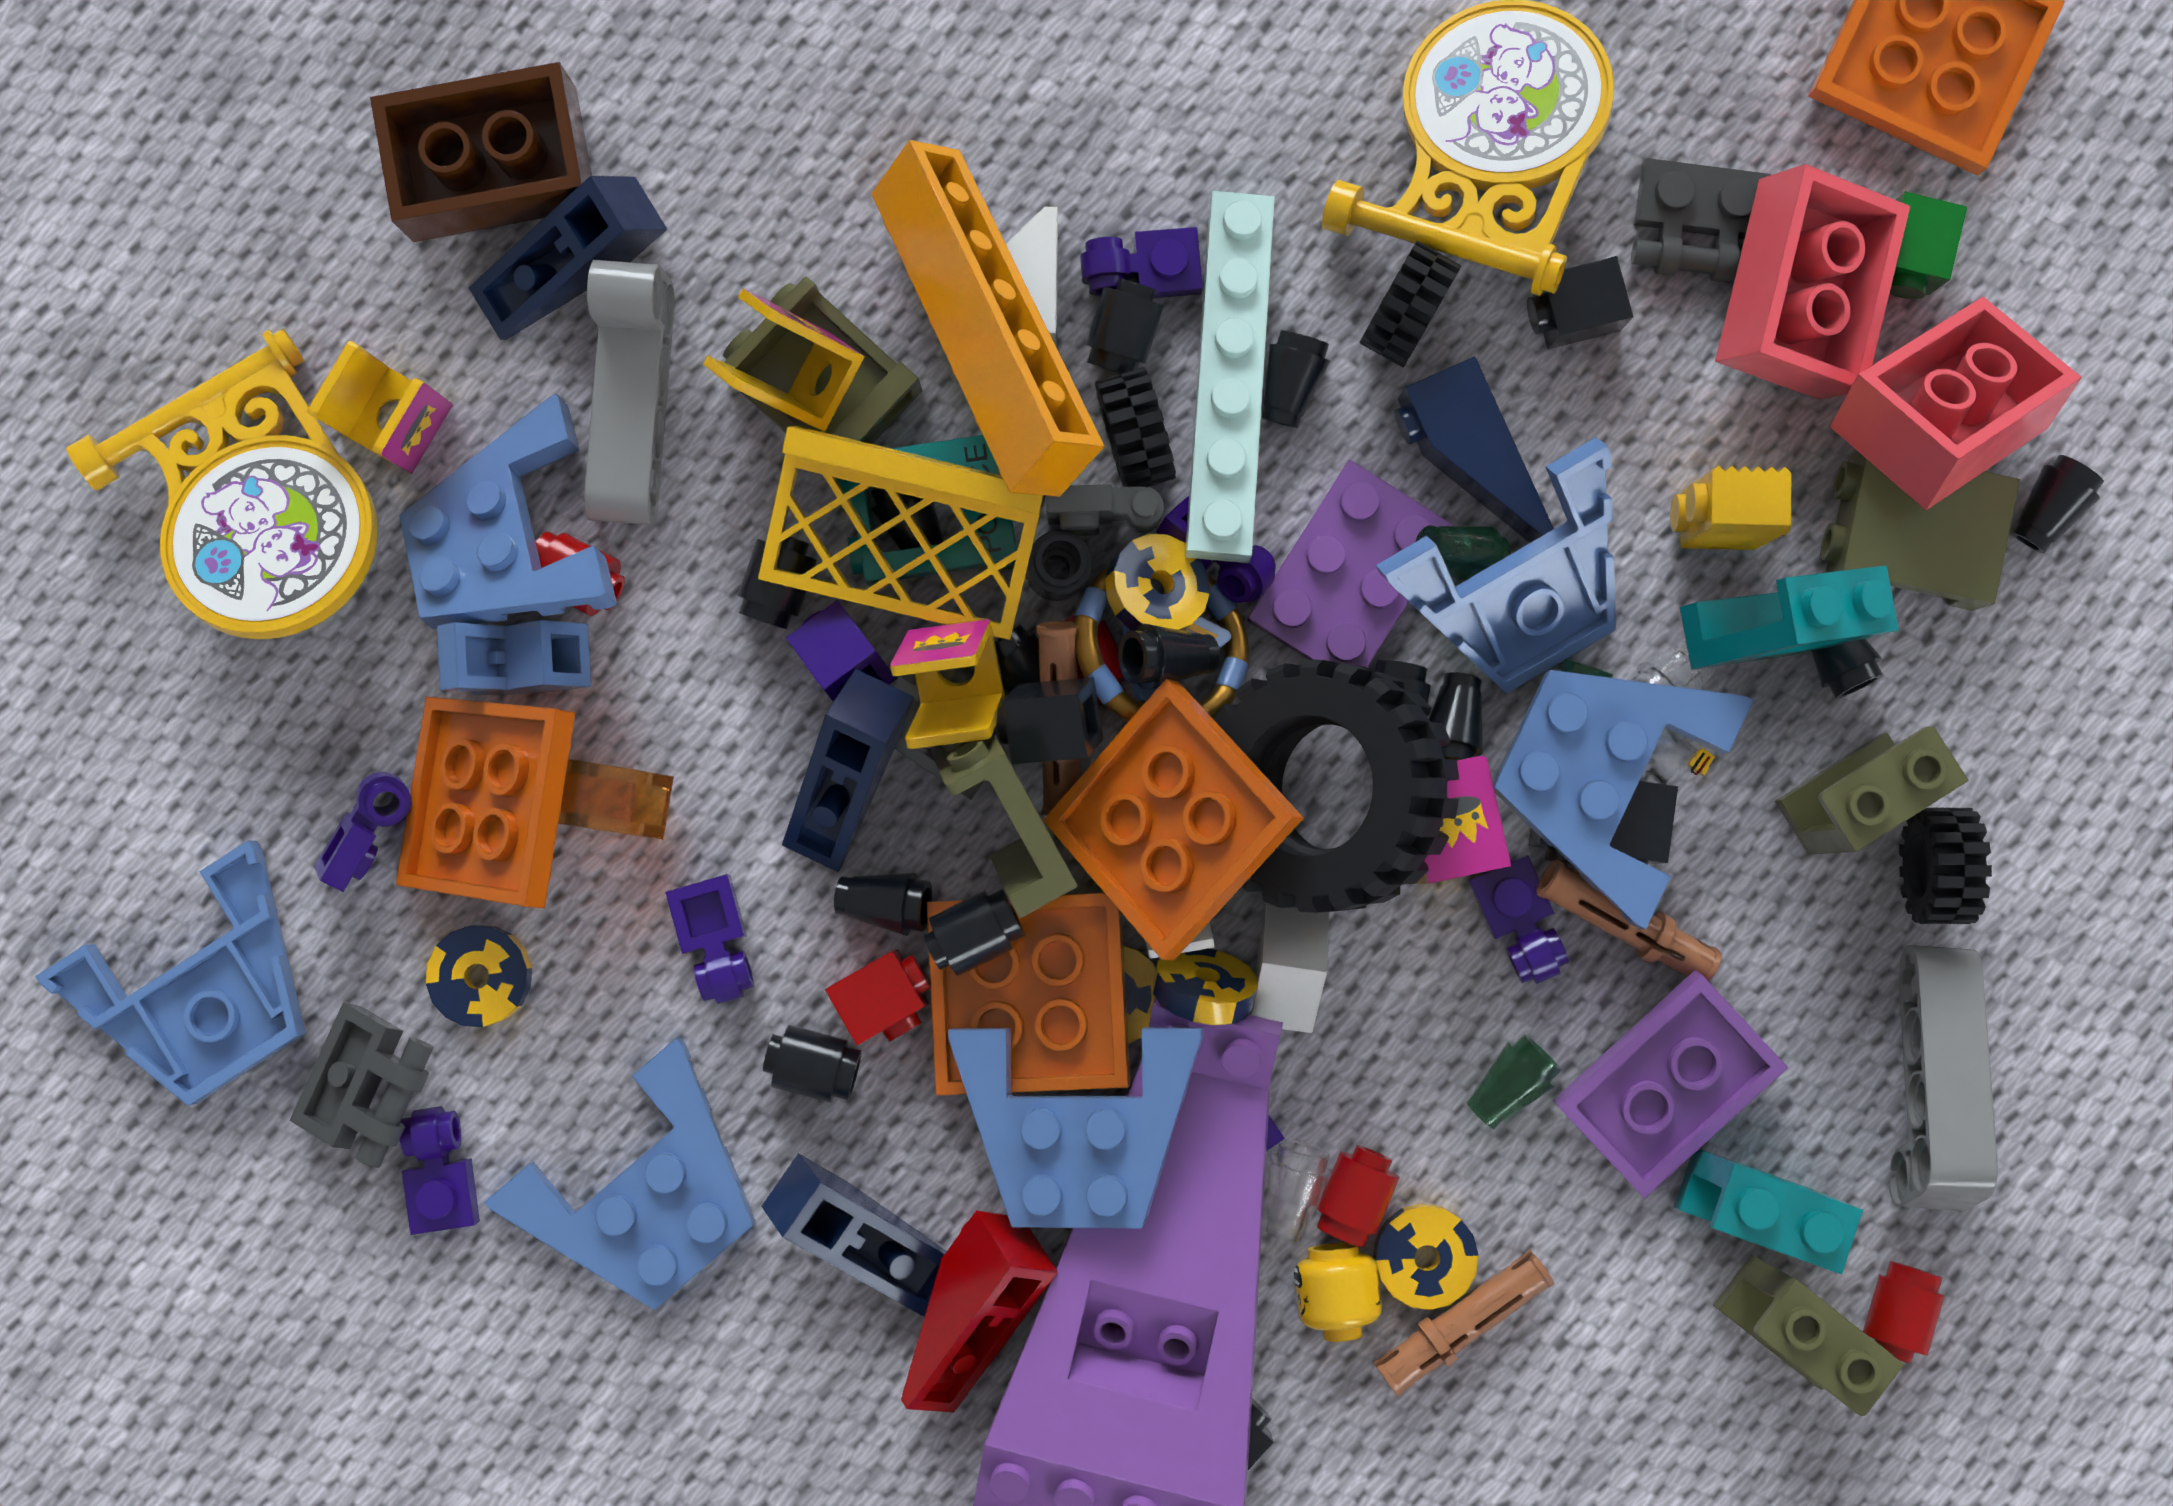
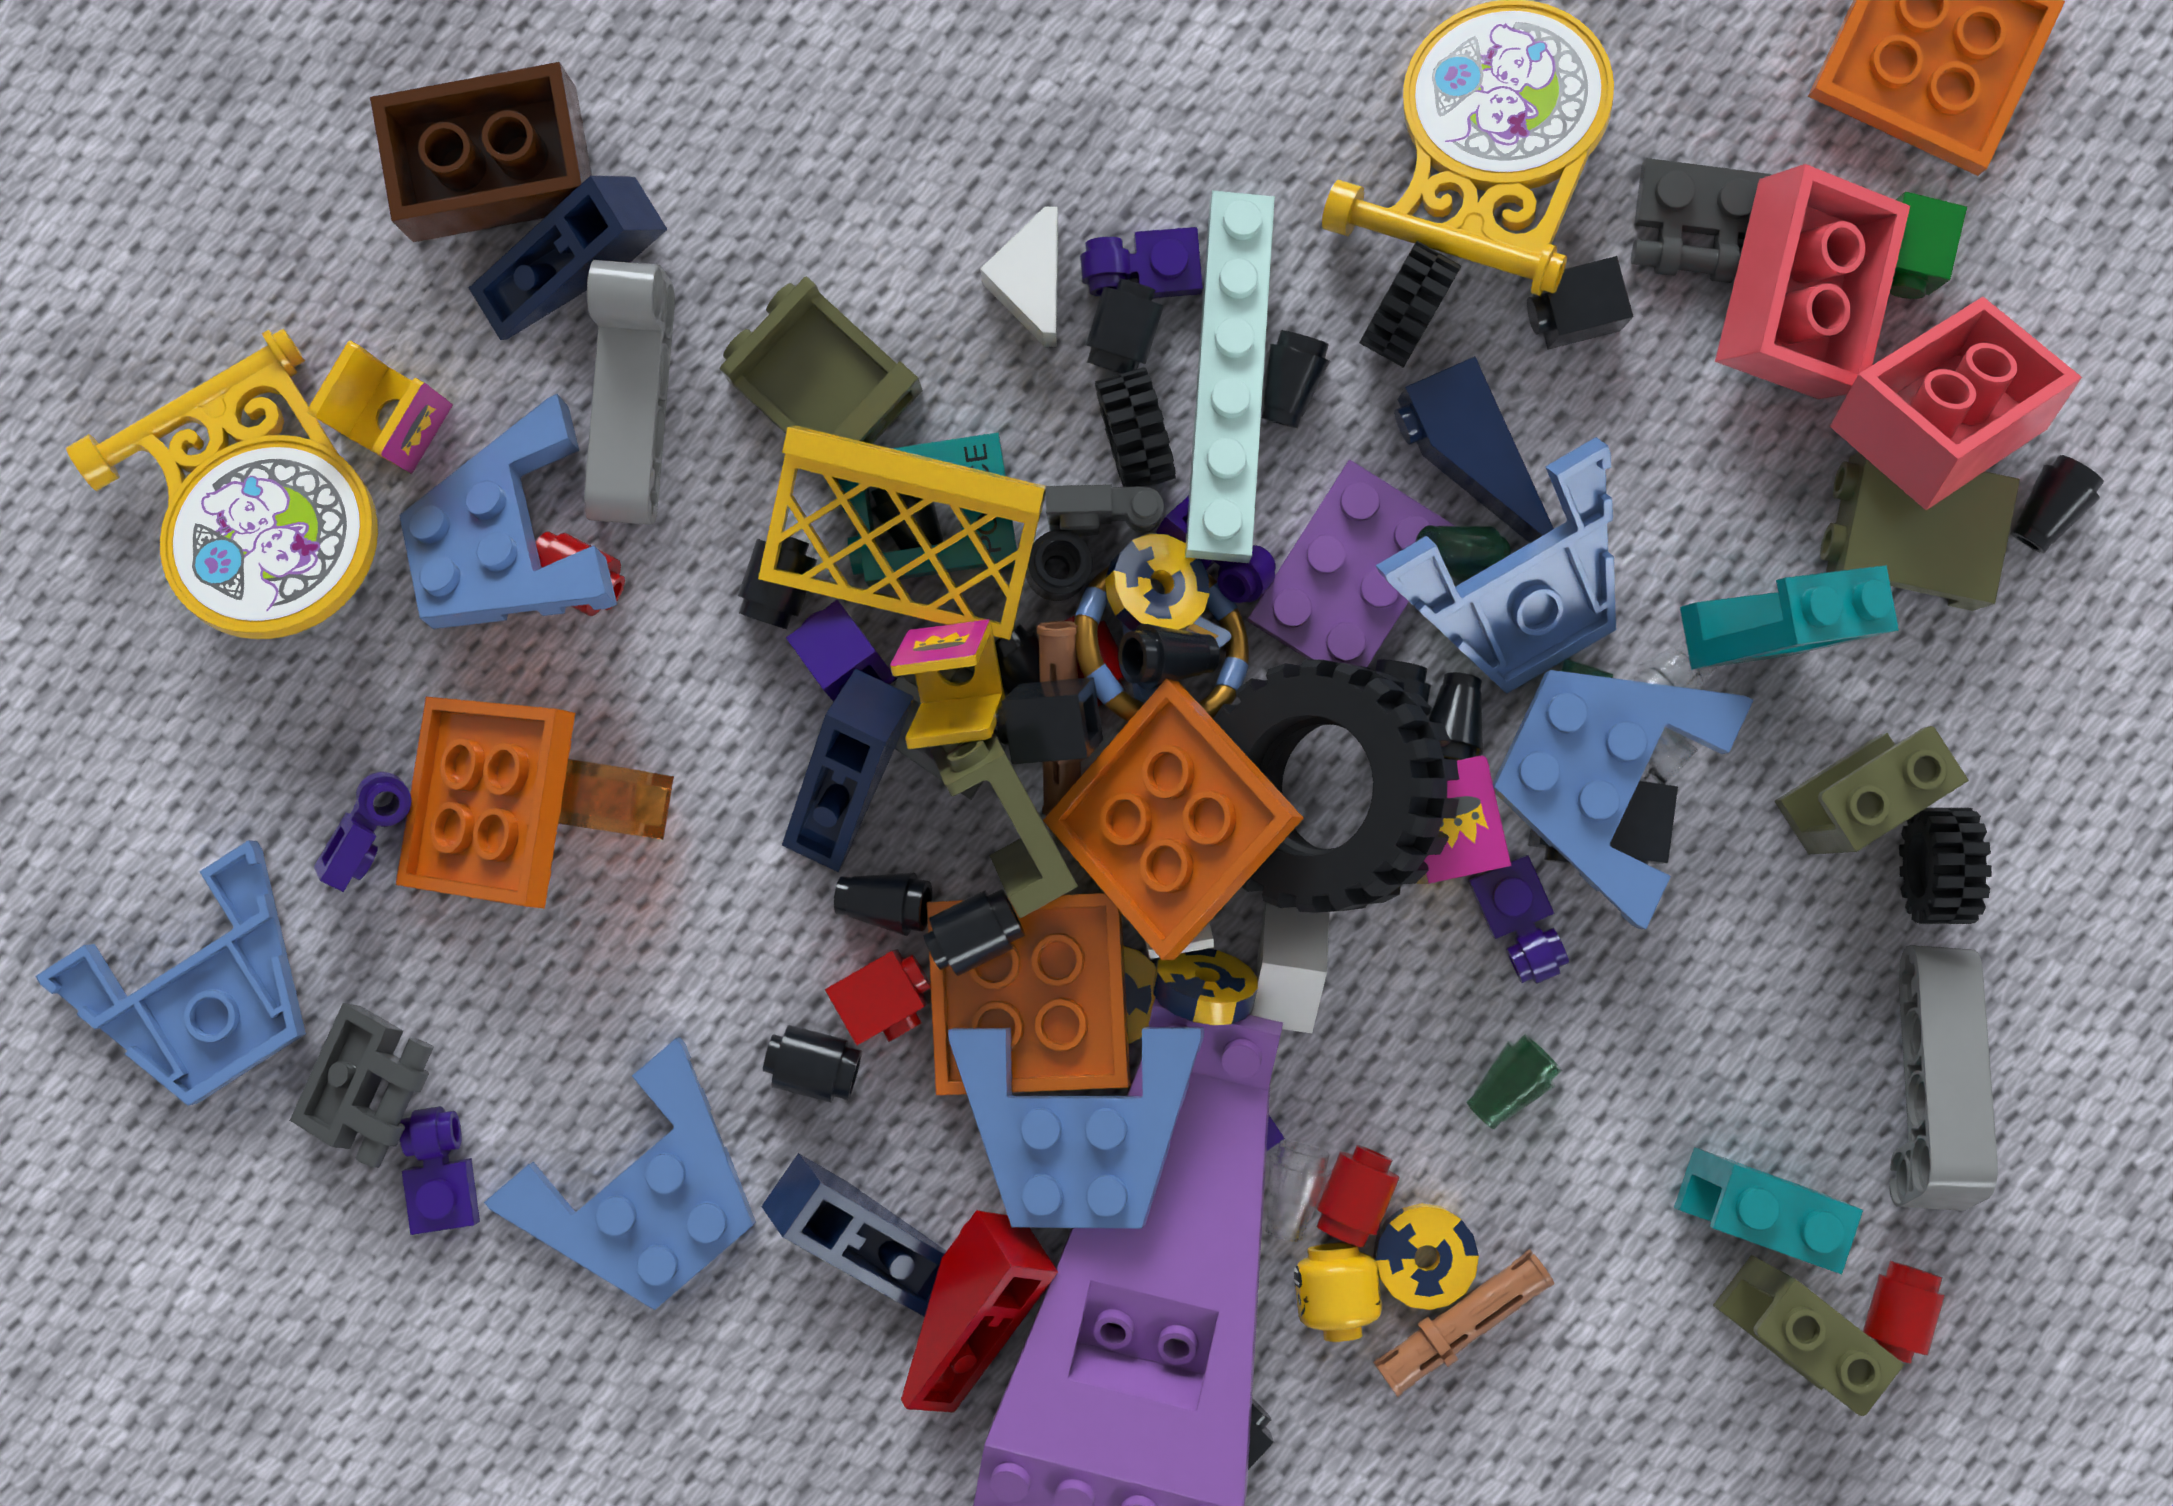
(450, 980): dark blue piece -> none
(514, 657): medium blue brick -> none
(706, 919): dark purple plate -> none
(801, 399): yellow piece -> none
(986, 321): light orange brick -> none
(1658, 942): nougat pin -> none
(1670, 1083): medium lavender plate -> none
(1701, 762): yellow piece -> none
(1733, 509): yellow brick -> none
(1847, 667): black cone -> none

